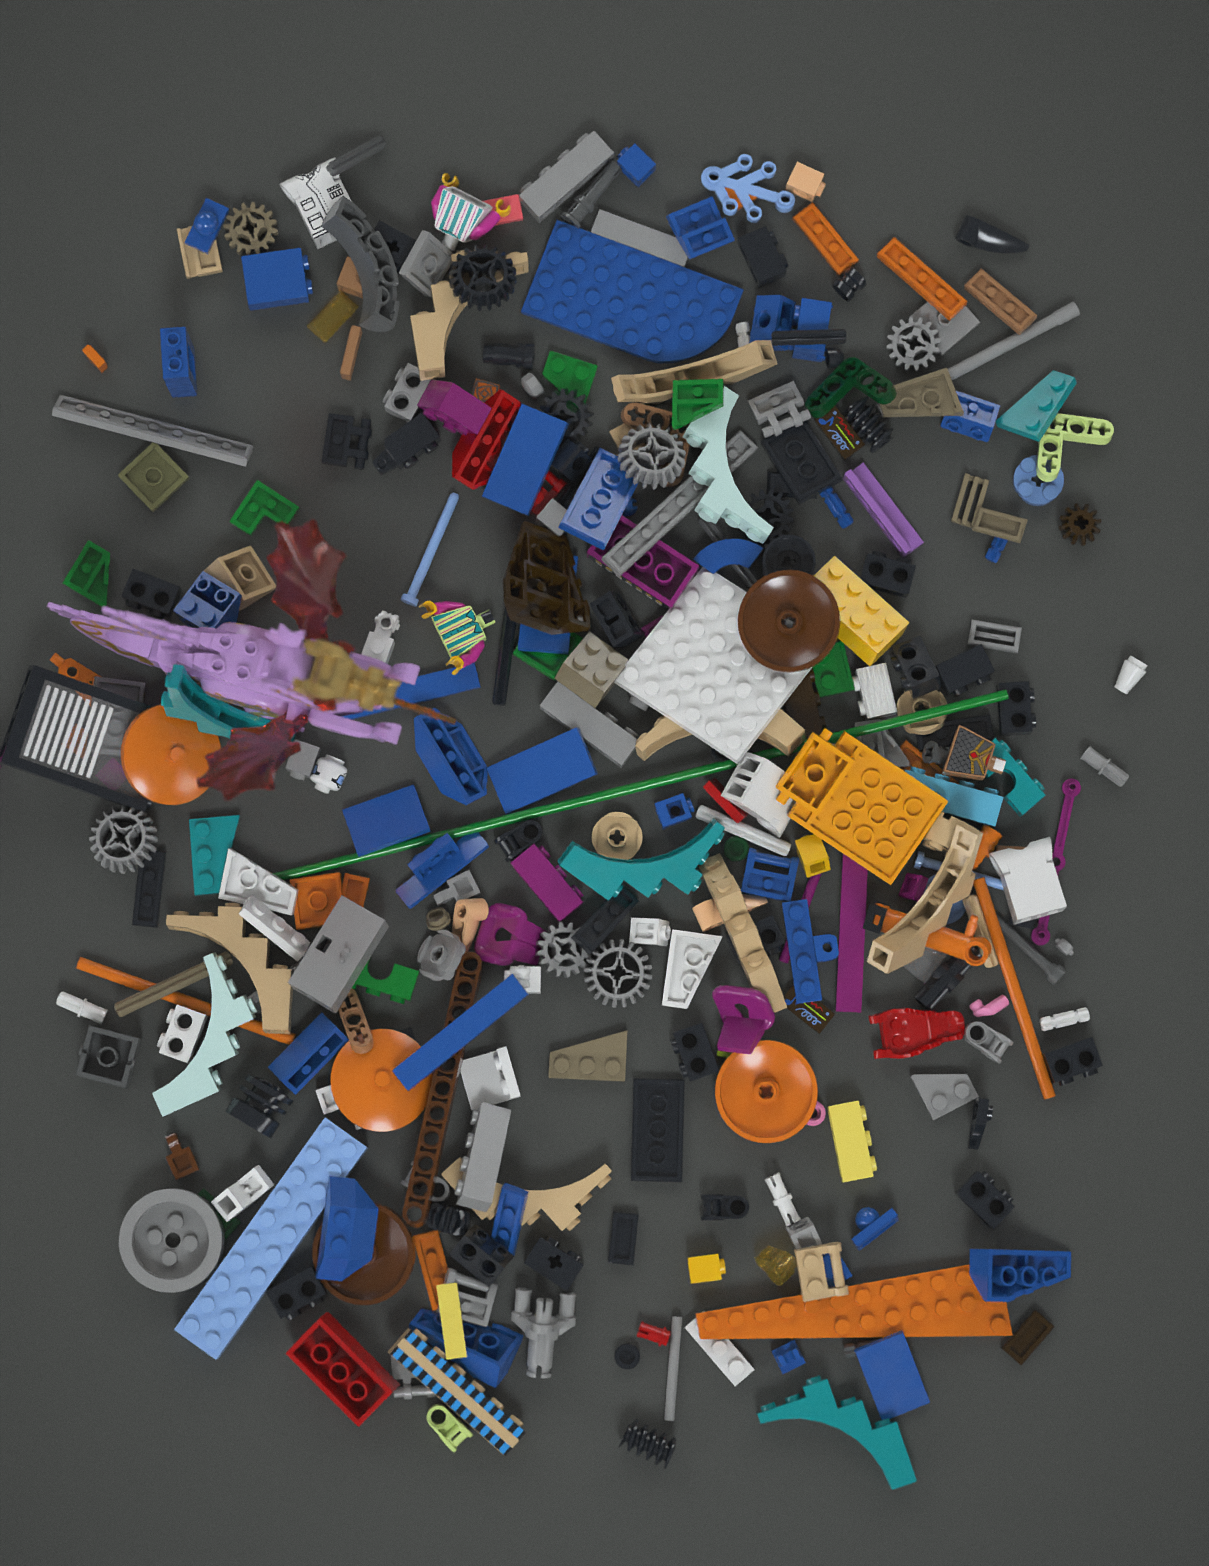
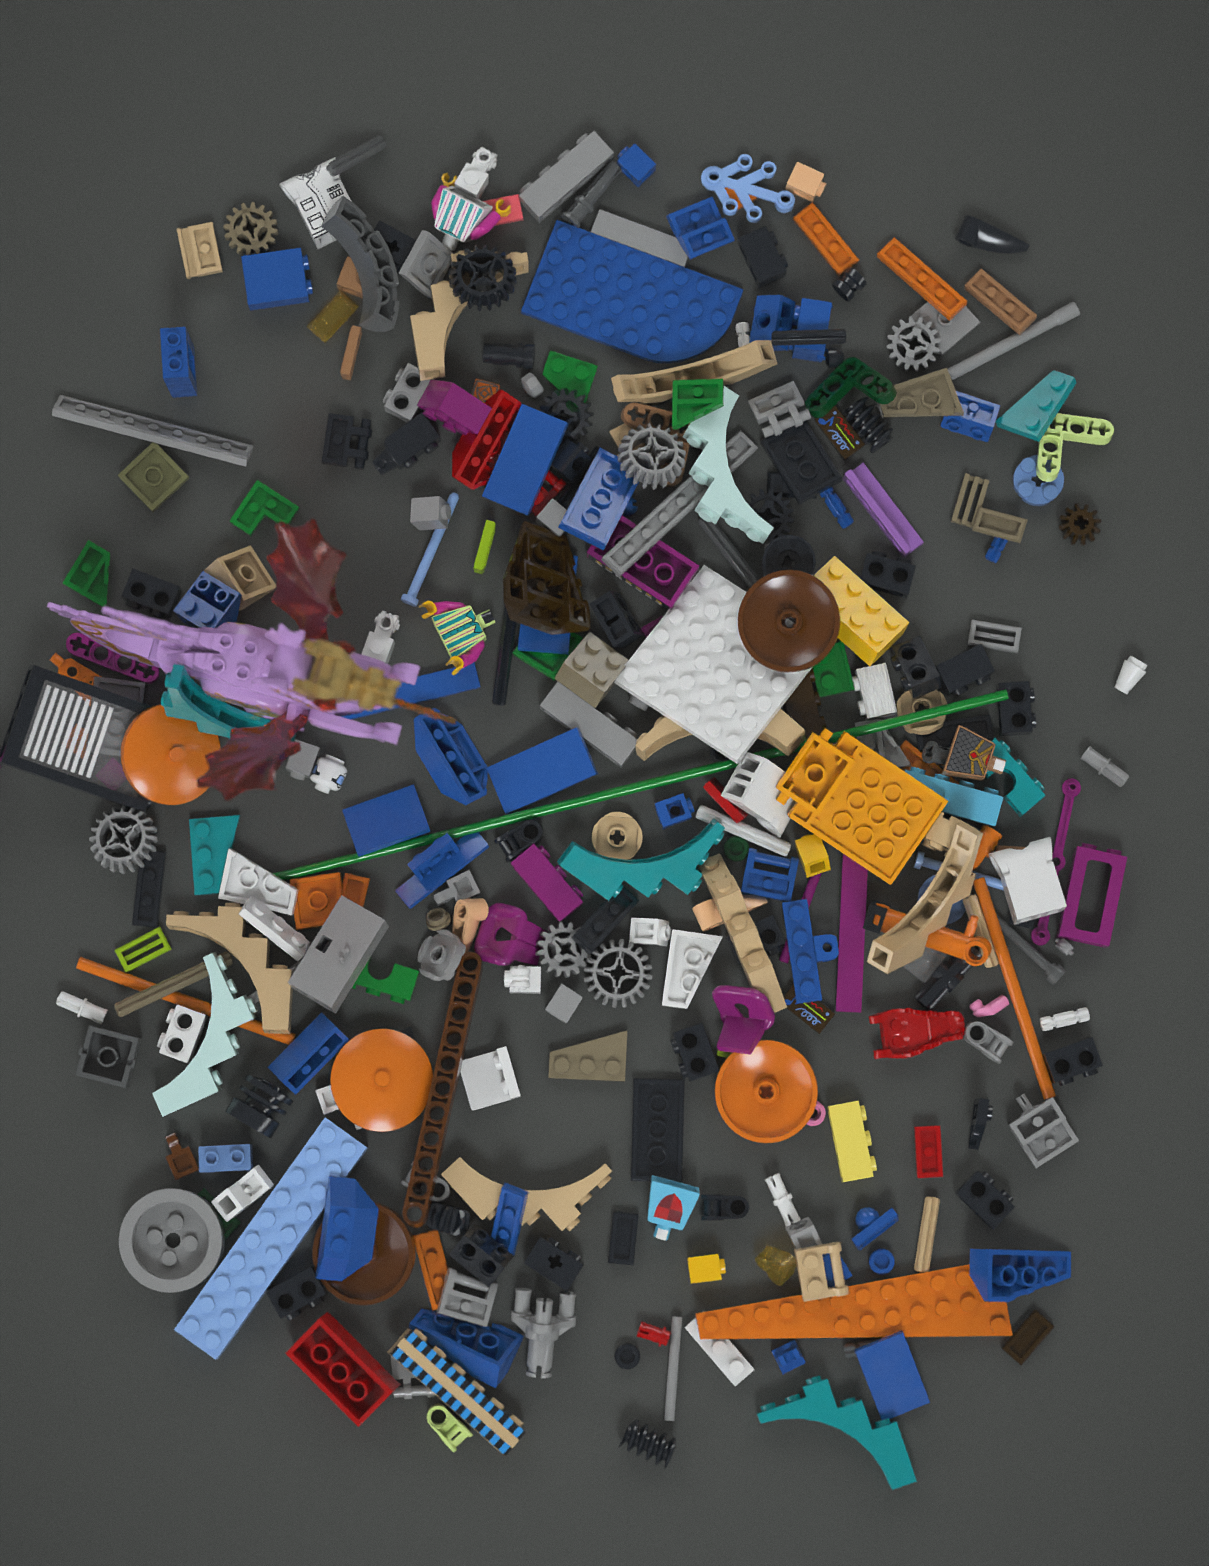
(93, 356): orange tile -> none
(111, 661): none -> magenta beam
(162, 939): none -> lime tile
(206, 226): blue tile -> none
(225, 1158): none -> medium blue brick
(362, 1026): medium nougat beam -> none
(430, 513): none -> light grey brick
(451, 1321): light yellow piece -> none
(460, 1032): blue tile -> none
(474, 176): none -> white brick
(483, 1156): light grey brick -> none
(484, 547): none -> lime tile
(563, 1004): none -> light grey panel
(670, 1205): none -> medium azure torso
(727, 553): blue tile -> none
(881, 1261): none -> blue tile
(913, 887): magenta tile -> none
(927, 1234): none -> tan axle
(928, 1151): none -> red plate
(944, 1092): light grey wing -> none
(1042, 1130): none -> light grey plate
(1073, 892): none -> magenta piece

